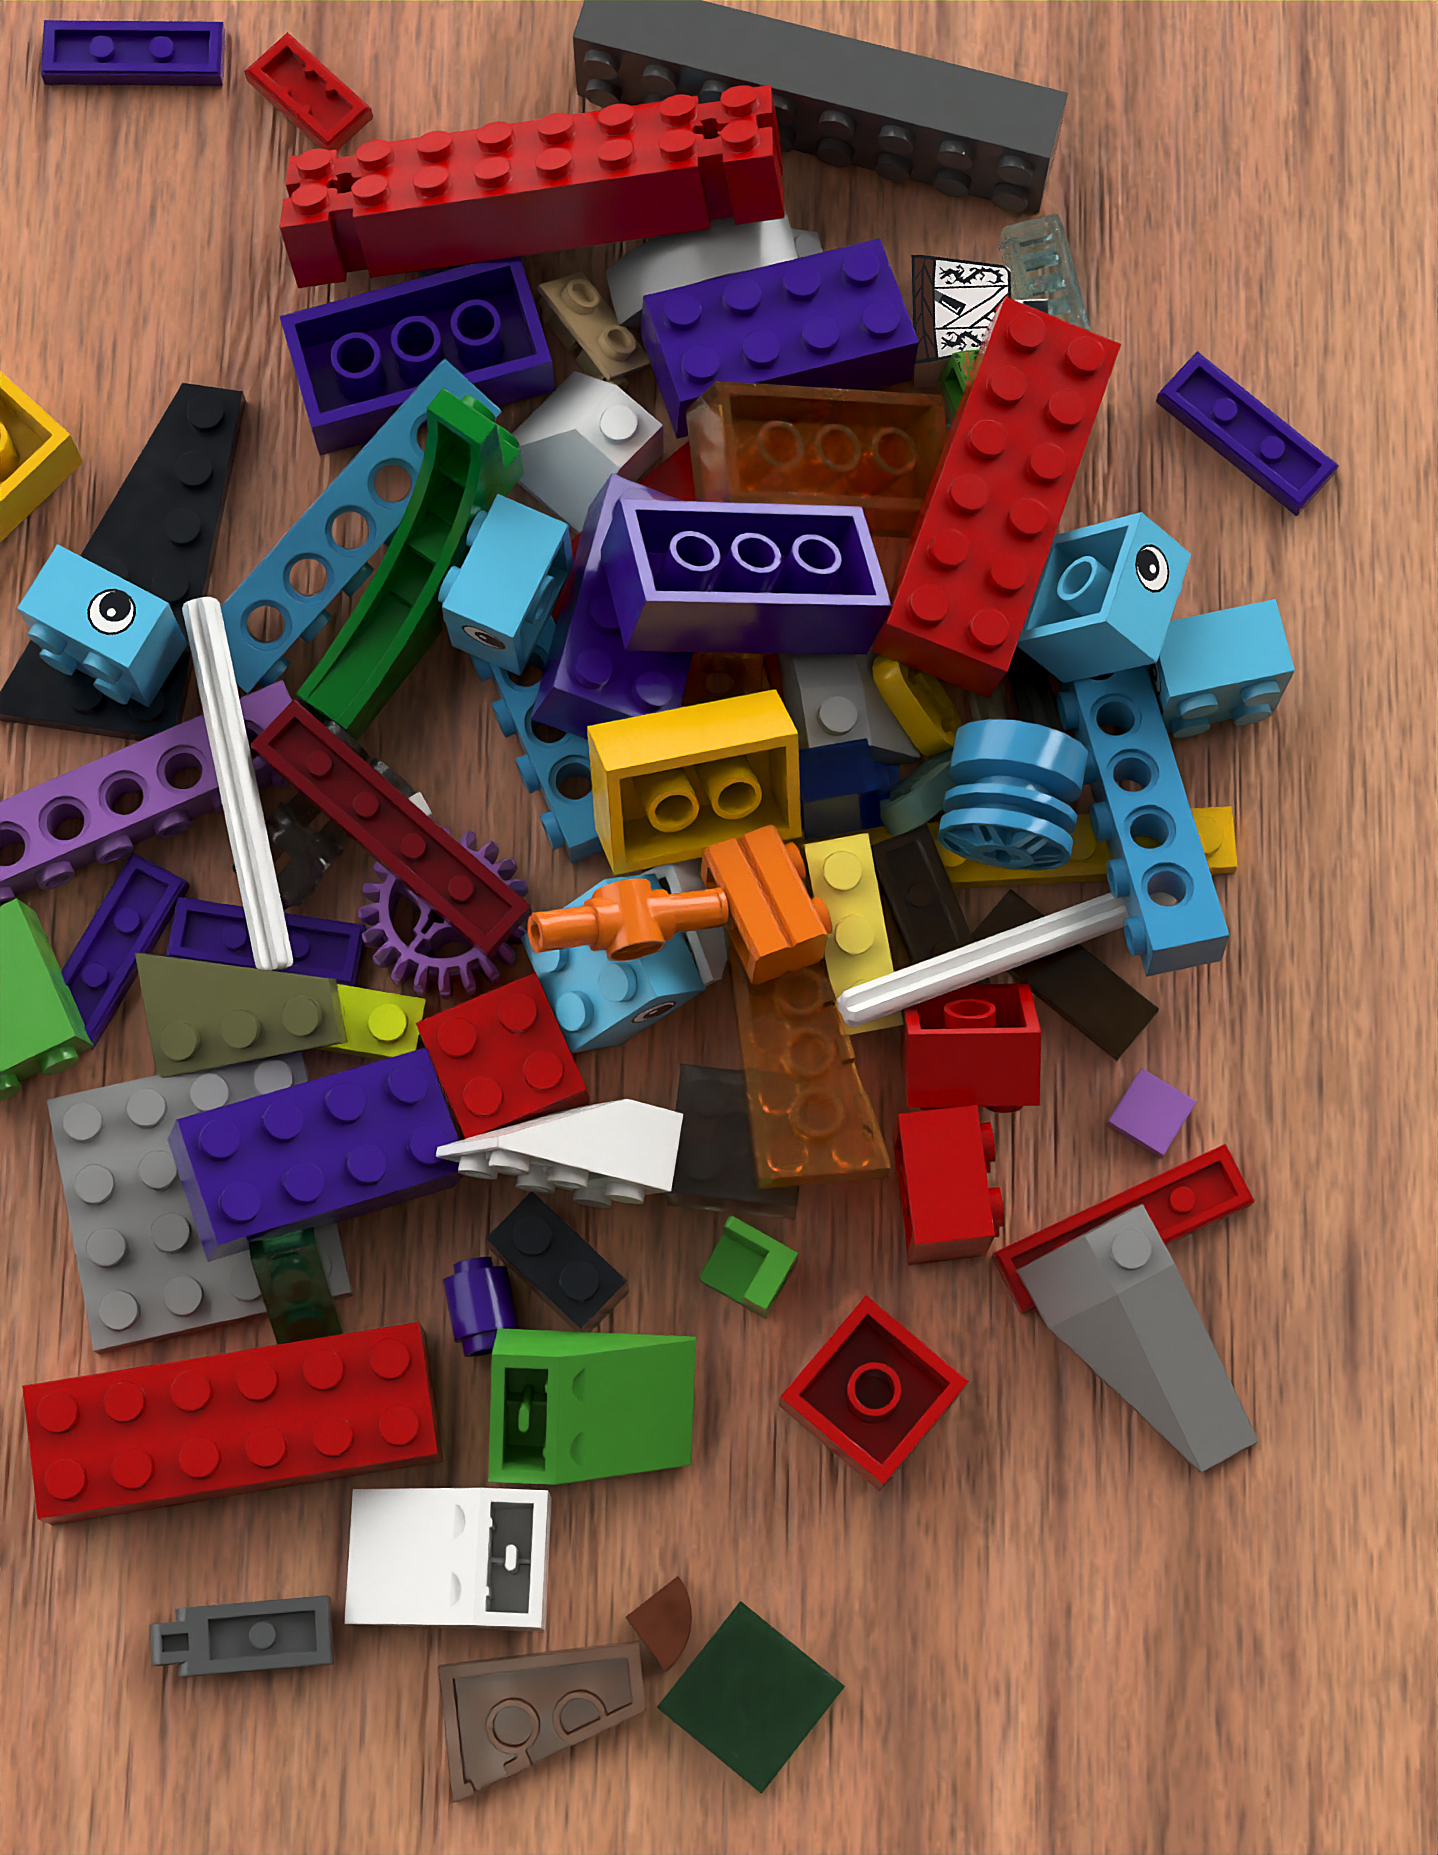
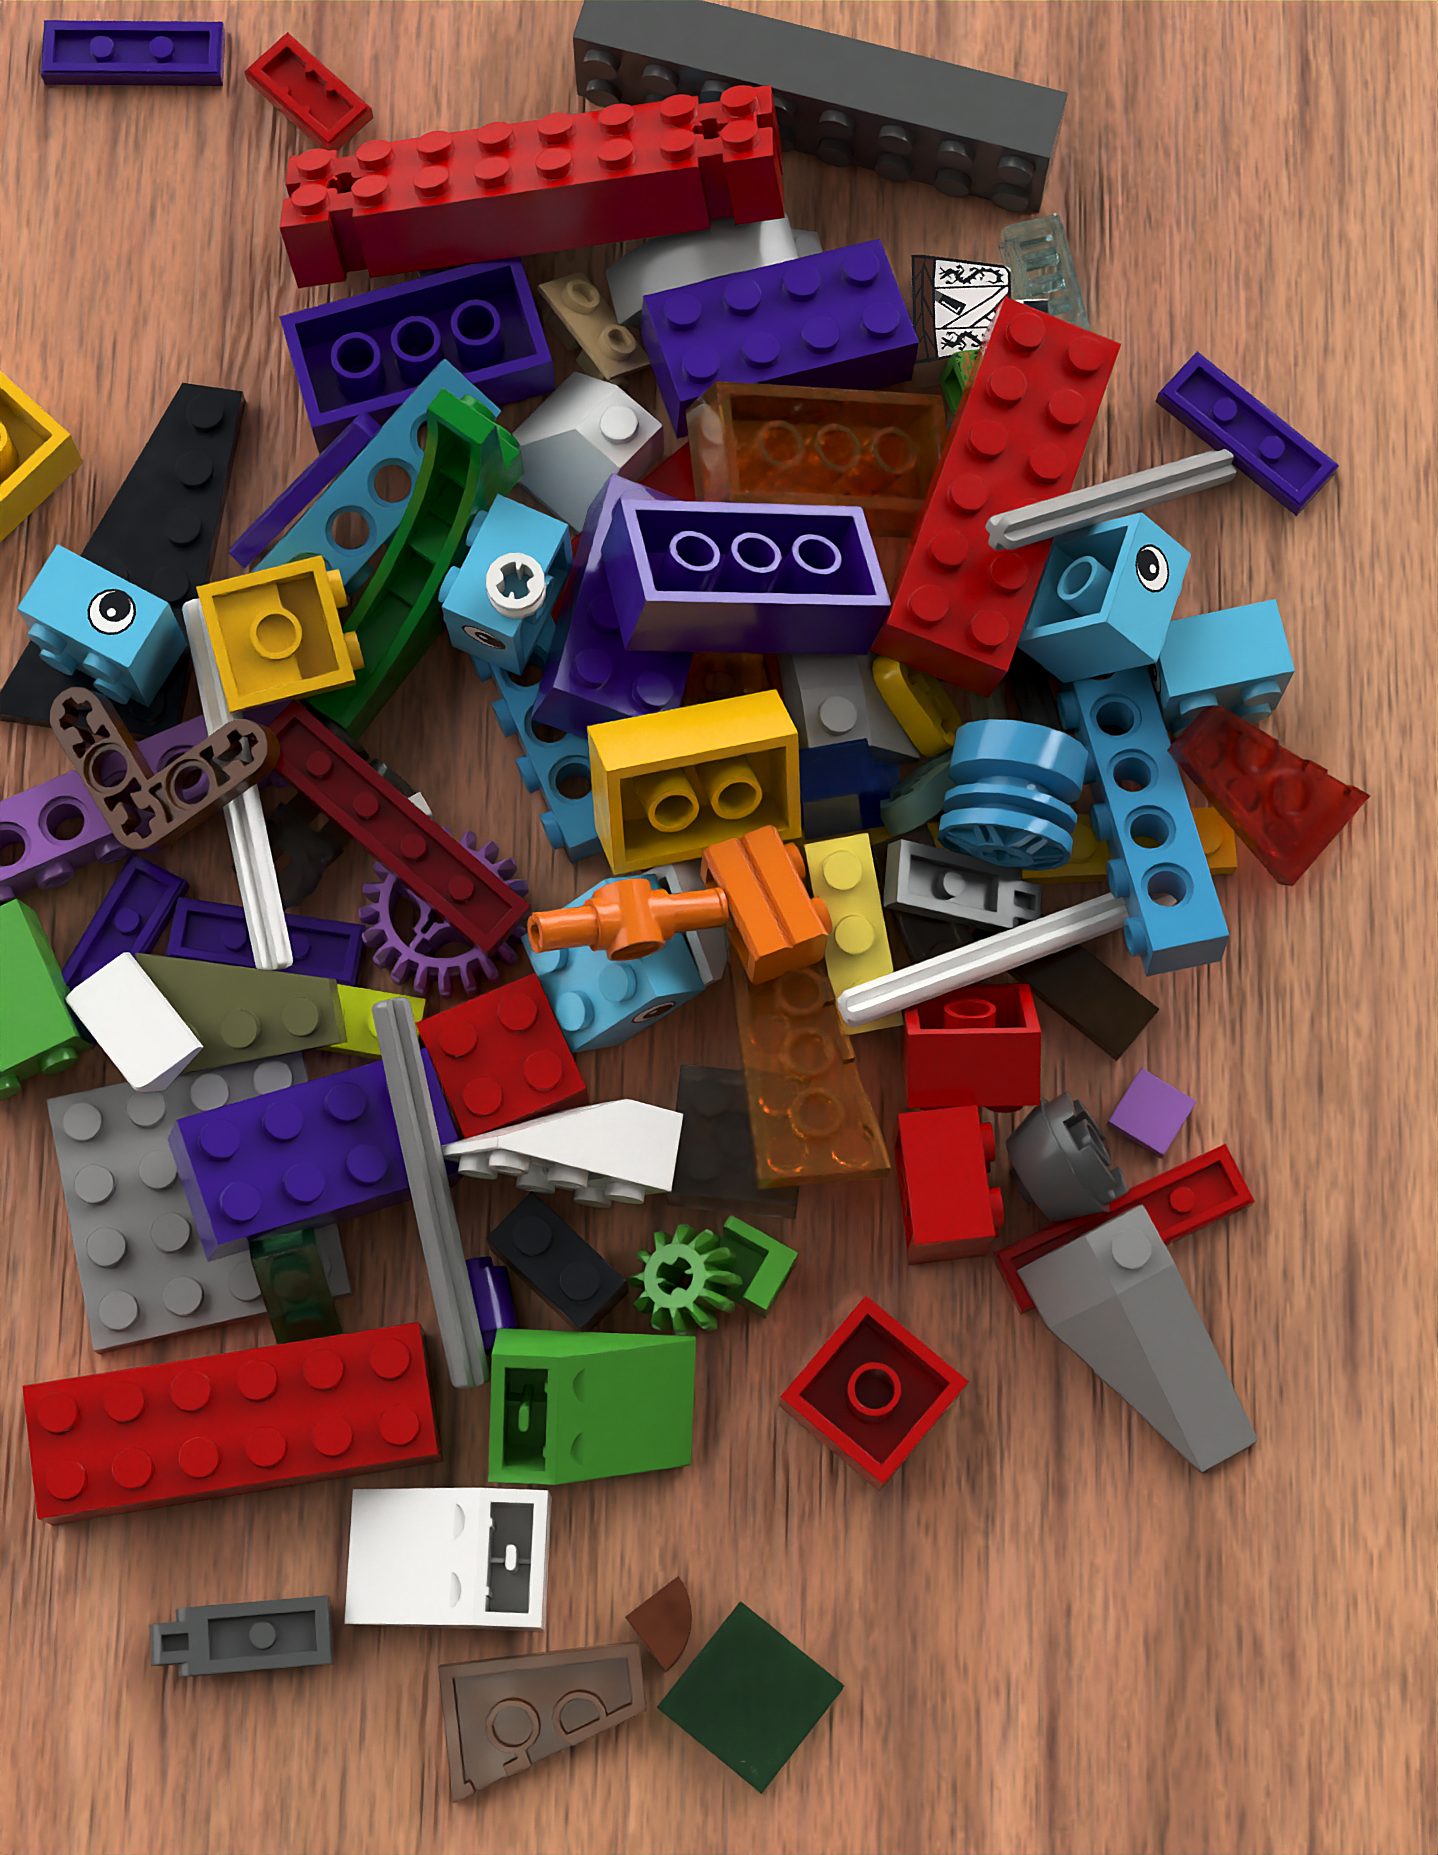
(134, 1024): none -> white slope
(161, 791): none -> reddish brown beam
(280, 634): none -> yellow plate
(304, 489): none -> dark purple tile
(430, 1192): none -> light grey axle
(536, 585): none -> white bush
(673, 1304): none -> bright green gear
(958, 888): none -> dark grey hinge
(1063, 1161): none -> dark grey cone
(1109, 500): none -> light grey axle
(1268, 795): none -> clear red wing

